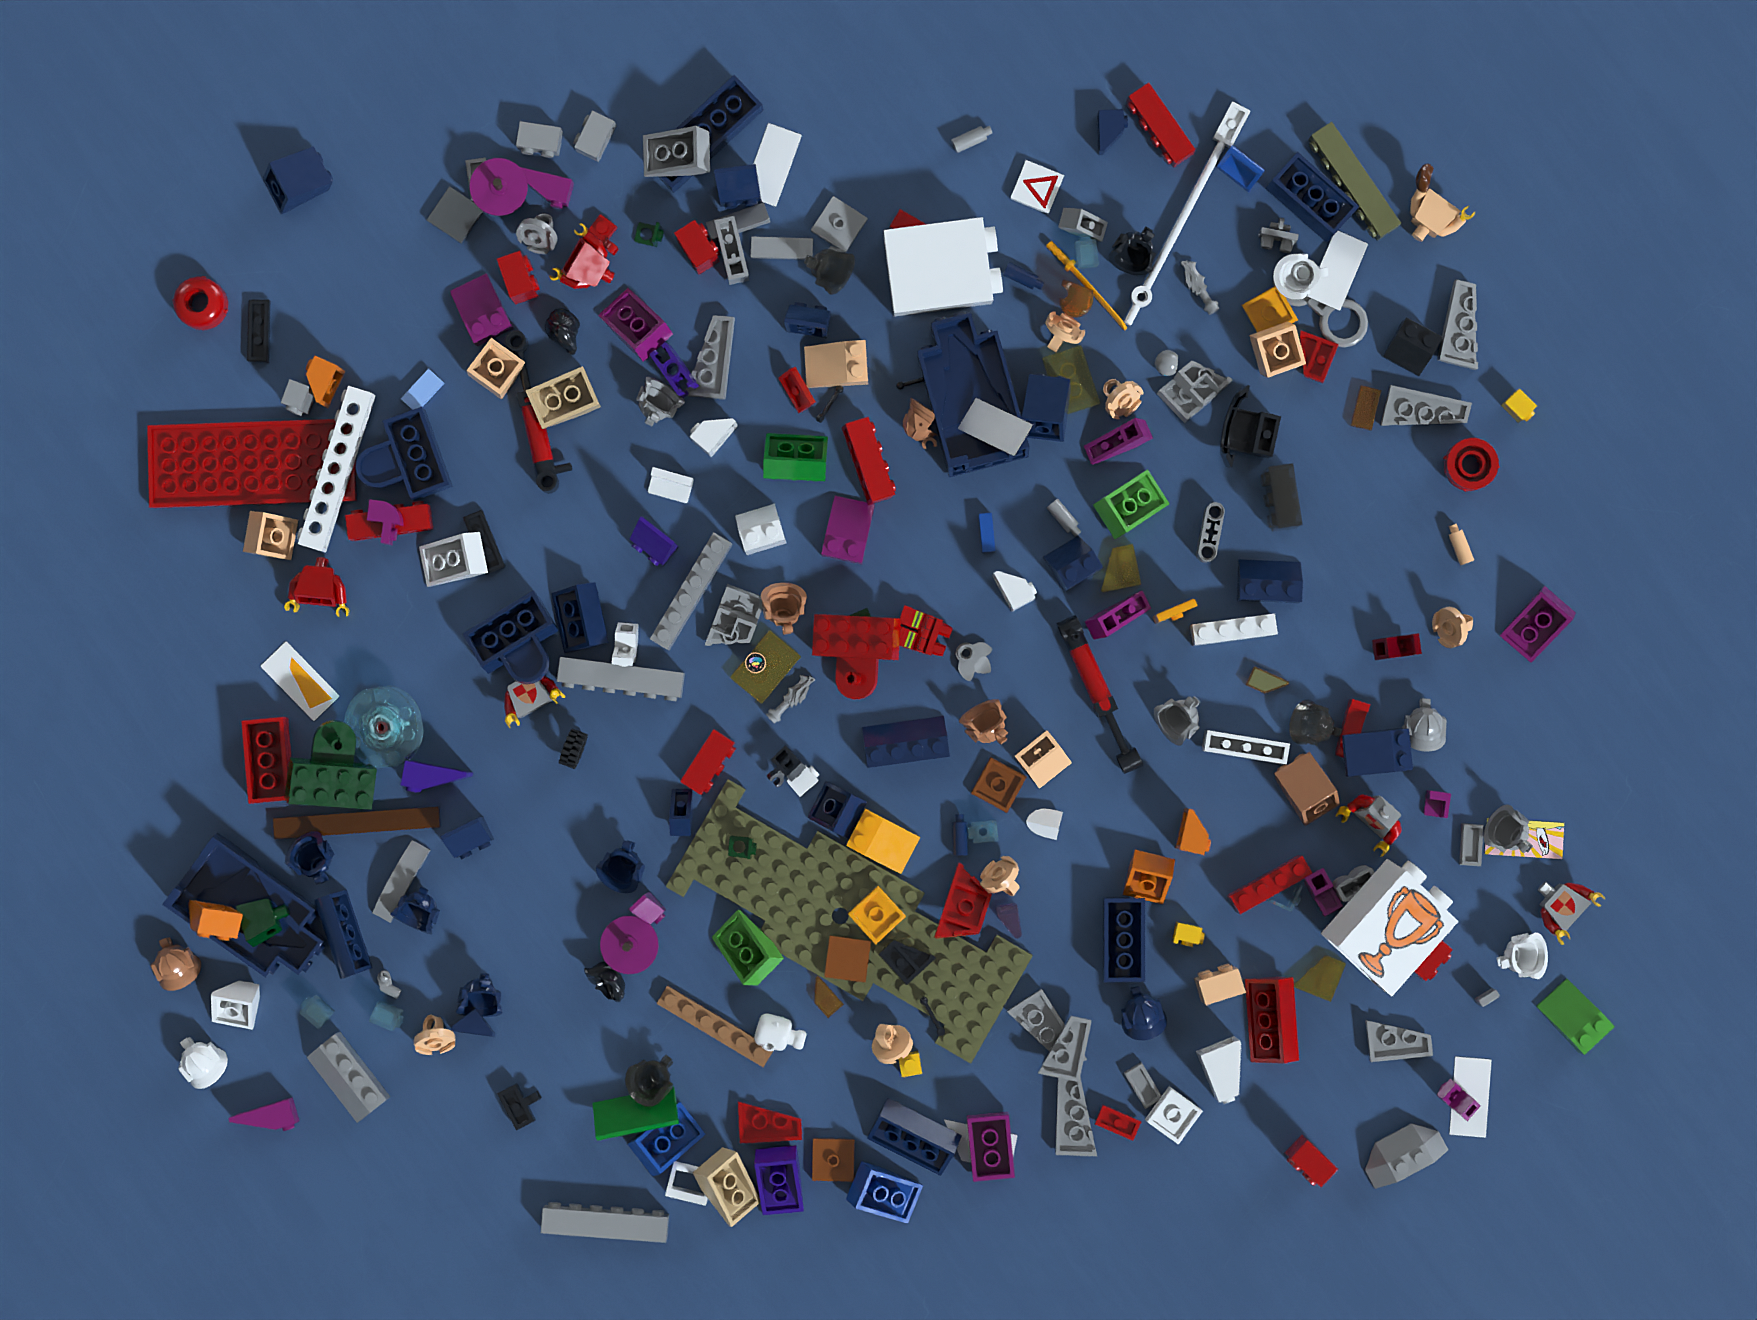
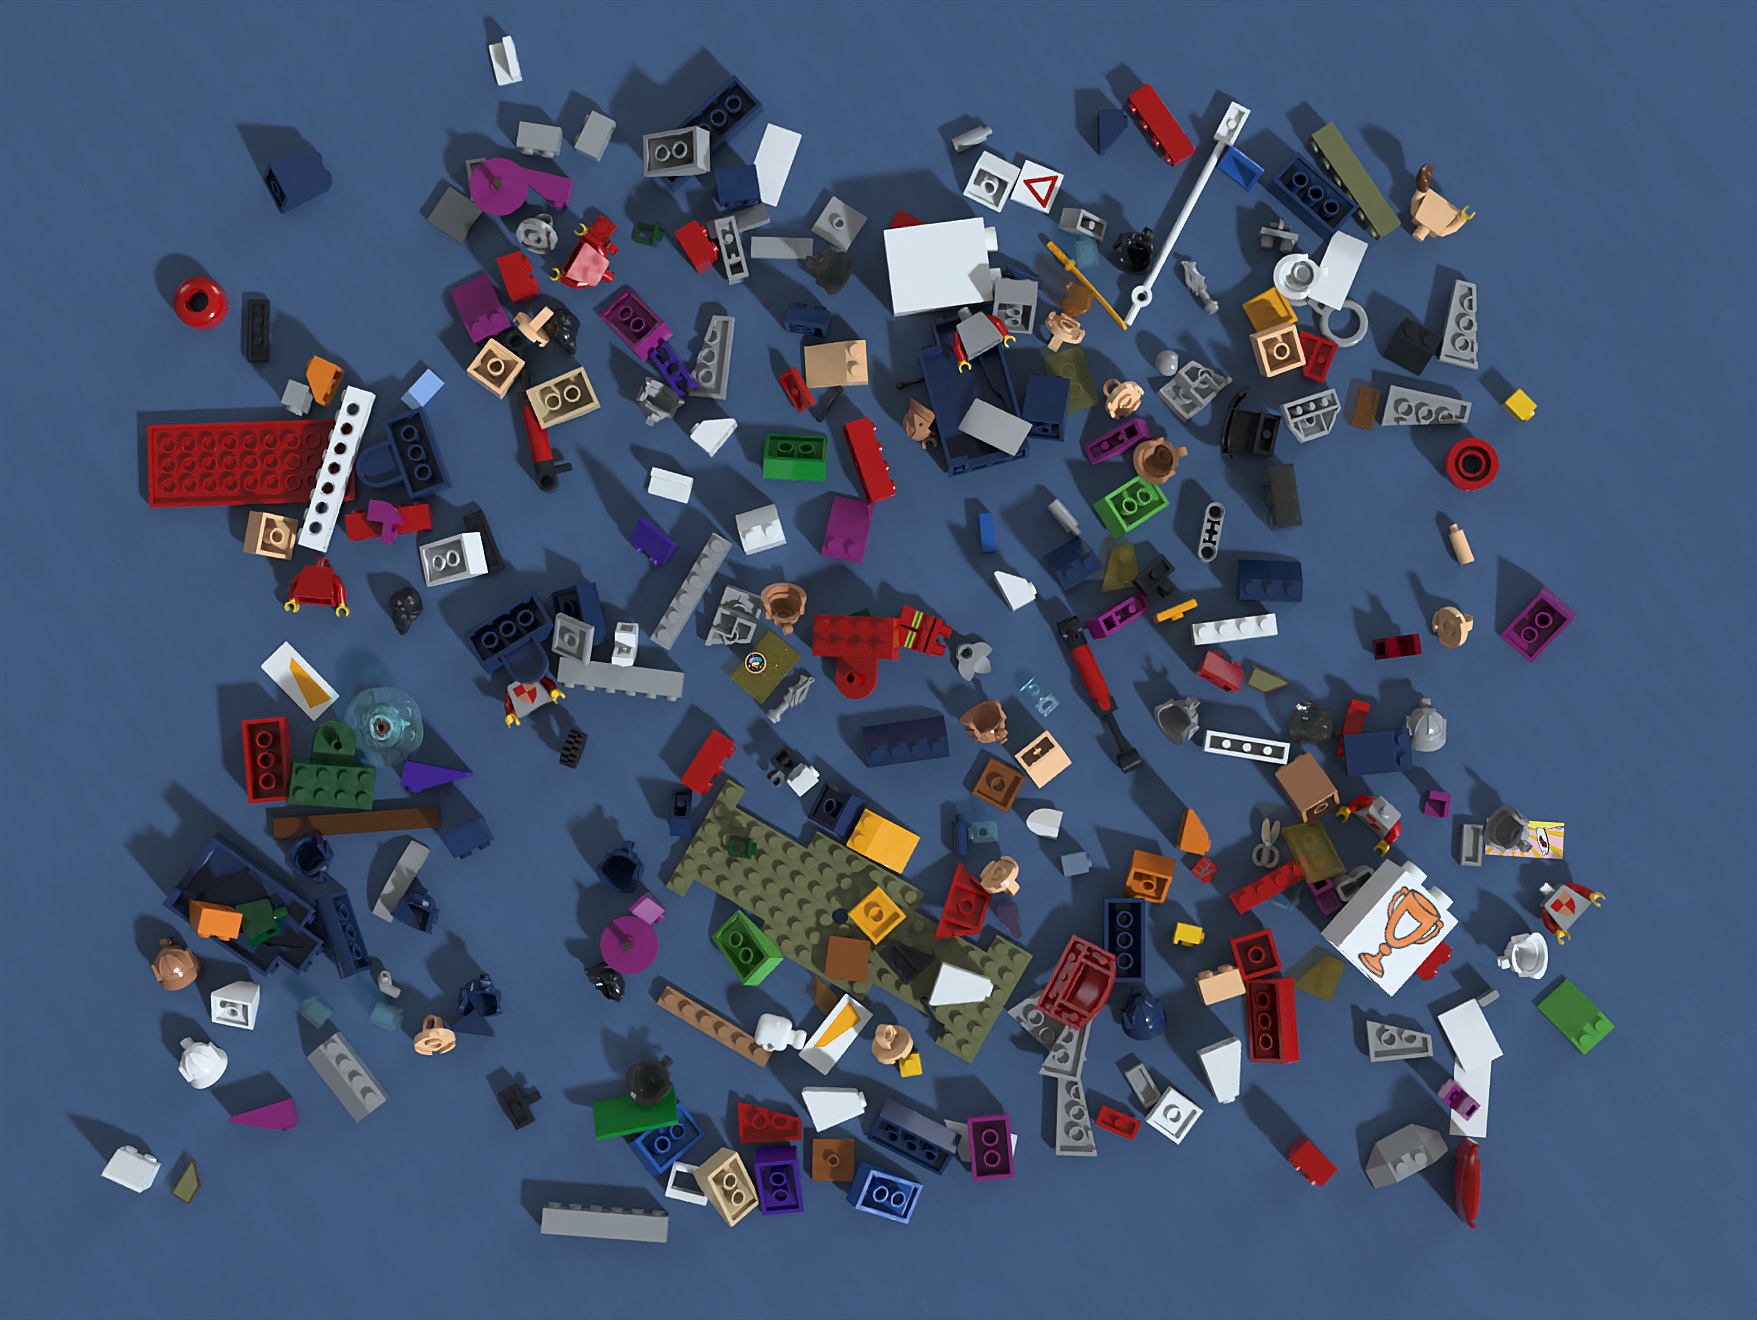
(132, 1169): none -> white slope
(188, 1184): none -> olive tile
(405, 608): none -> black hair
(505, 62): none -> white panel
(533, 327): none -> light nougat tile
(572, 638): none -> light grey plate
(833, 1104): none -> white slope
(835, 1034): none -> white sticker
(959, 986): none -> white slope
(977, 335): none -> light grey torso
(992, 181): none -> white slope
(1015, 304): none -> light grey brick
(1038, 695): none -> clear light blue bracket
(1075, 863): none -> sand blue brick
(1078, 984): none -> red slope
(1154, 576): none -> black plate
(1157, 460): none -> nougat helmet
(1204, 870): none -> red tile
(1220, 672): none -> red slope
(1255, 953): none -> red brick
(1268, 839): none -> light grey piece
(1311, 415): none -> light grey wedge
(1313, 851): none -> clear yellow tile
(1467, 1181): none -> red slope
(1469, 1035): none -> white tile

